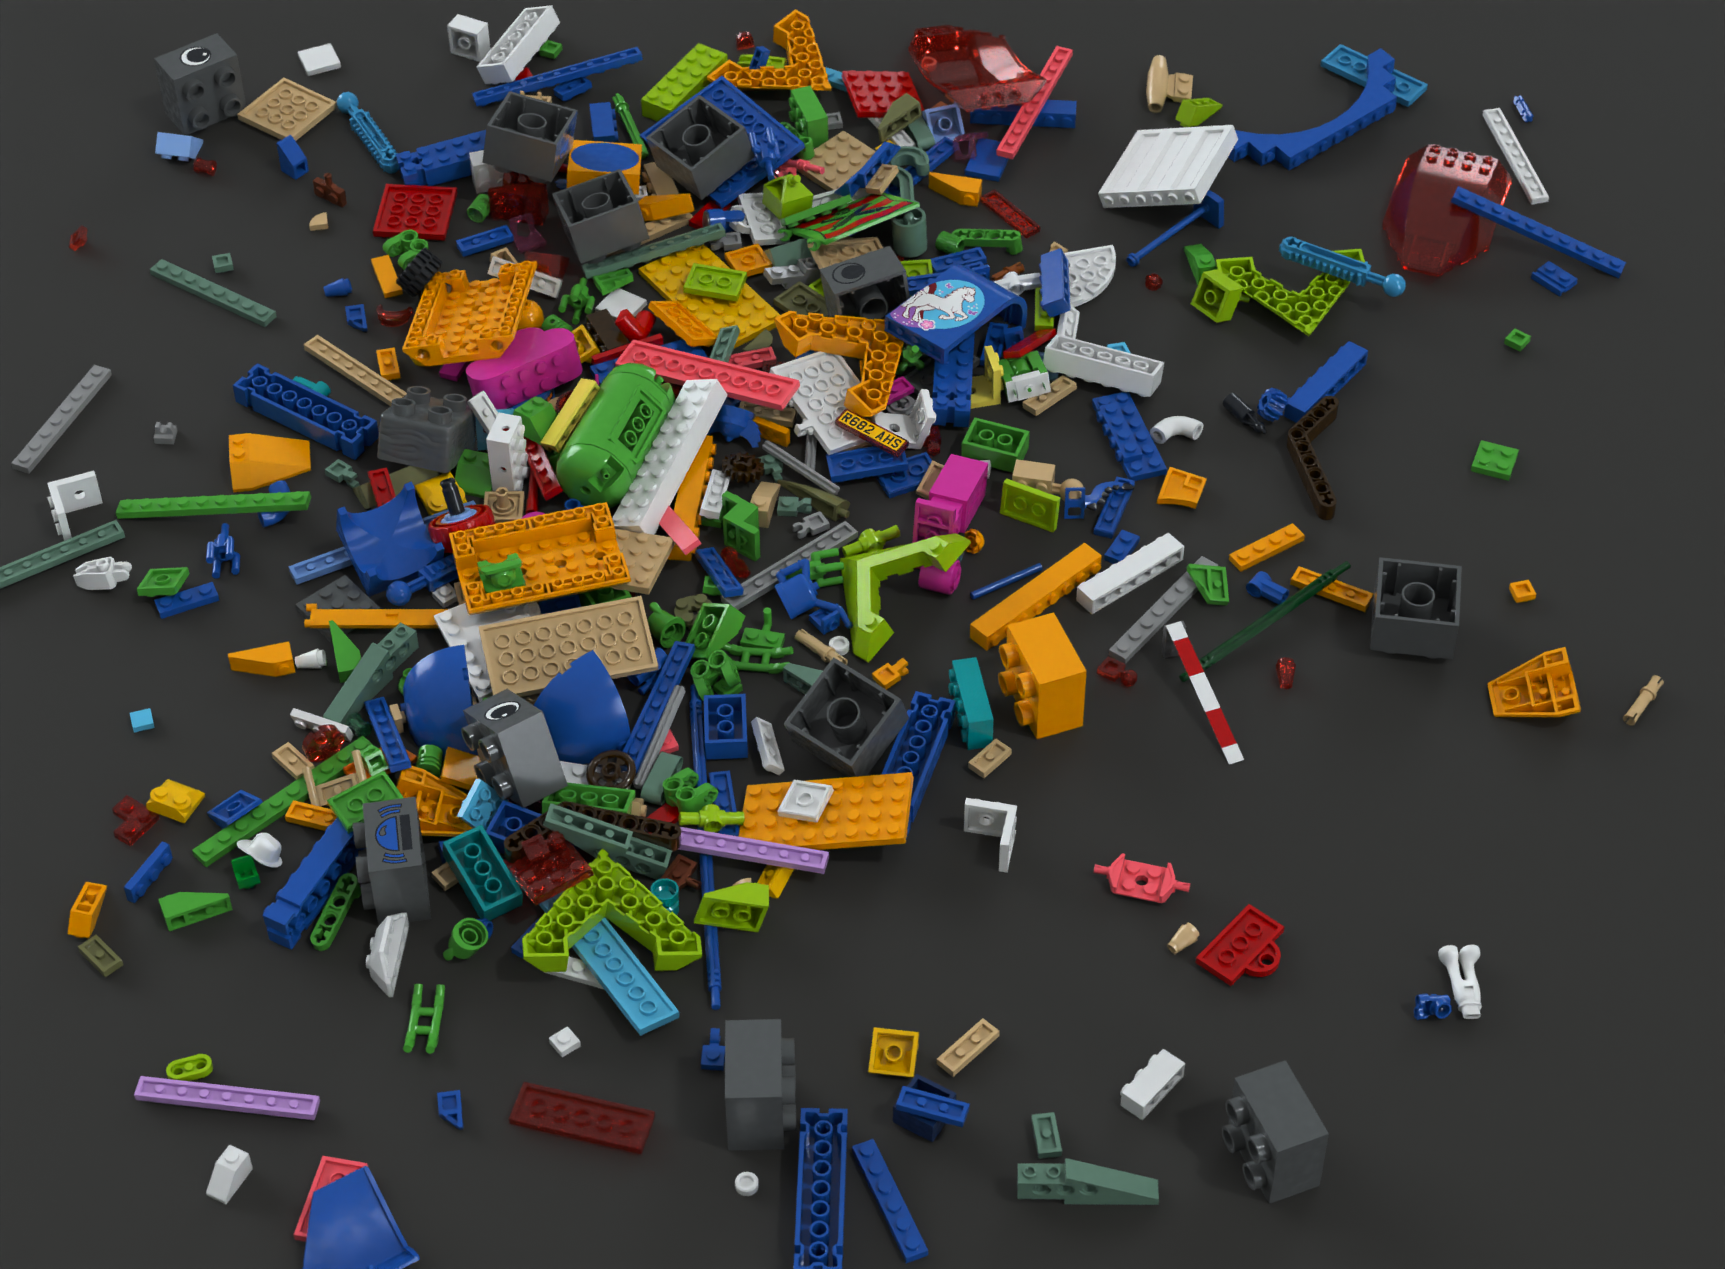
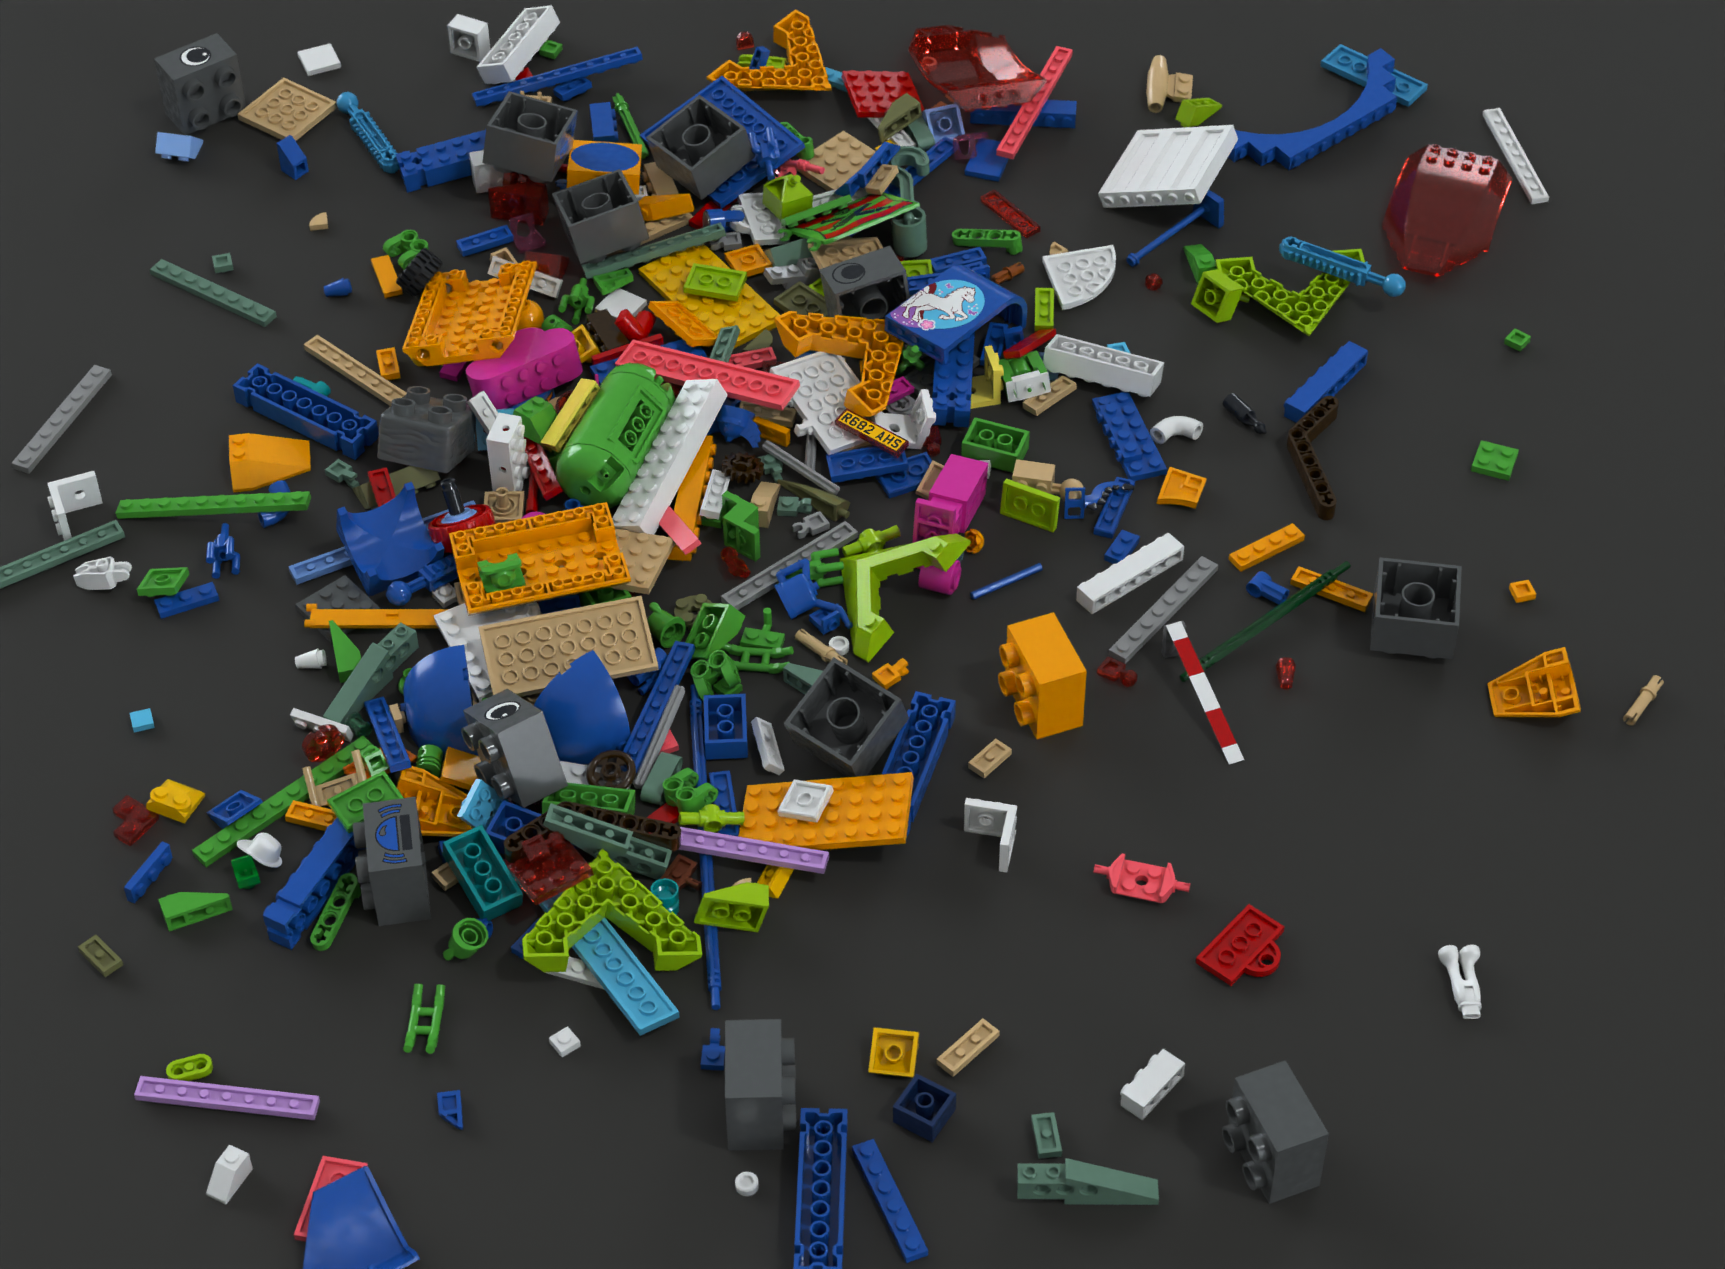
(78, 238): clear red plate -> none
(86, 910): light orange slope -> none
(165, 433): light grey tile -> none
(205, 166): clear red bush -> none
(266, 660): light orange slope -> none
(291, 760): tan plate -> none
(329, 191): copper plate -> none
(356, 317): blue slope -> none
(387, 951): white wedge -> none
(392, 318): clear red helmet -> none
(417, 209): red plate -> none
(432, 495): yellow slope -> none
(474, 473): bright green slope -> none
(479, 208): bright green piece -> none
(582, 1117): clear red plate -> none
(638, 807): tan plate -> none
(682, 82): lime brick -> none
(710, 588): bright green plate -> none
(719, 572): blue tile -> none
(808, 115): bright green brick -> none
(834, 121): light grey tile -> none
(932, 1106): blue plate -> none
(949, 243): bright green piece -> none
(957, 188): light orange slope -> none
(971, 703): teal brick -> none
(1019, 283): white piece -> none
(1036, 595): light orange brick -> none
(1055, 283): blue brick -> none
(1068, 323): white plate -> none
(1184, 937): tan cone -> none
(1210, 582): bright green wing -> none
(1272, 404): blue gear -> none
(1431, 1005): blue plate -> none
(1523, 108): axle -> none
(1538, 232): blue plate -> none
(1554, 278): blue plate -> none

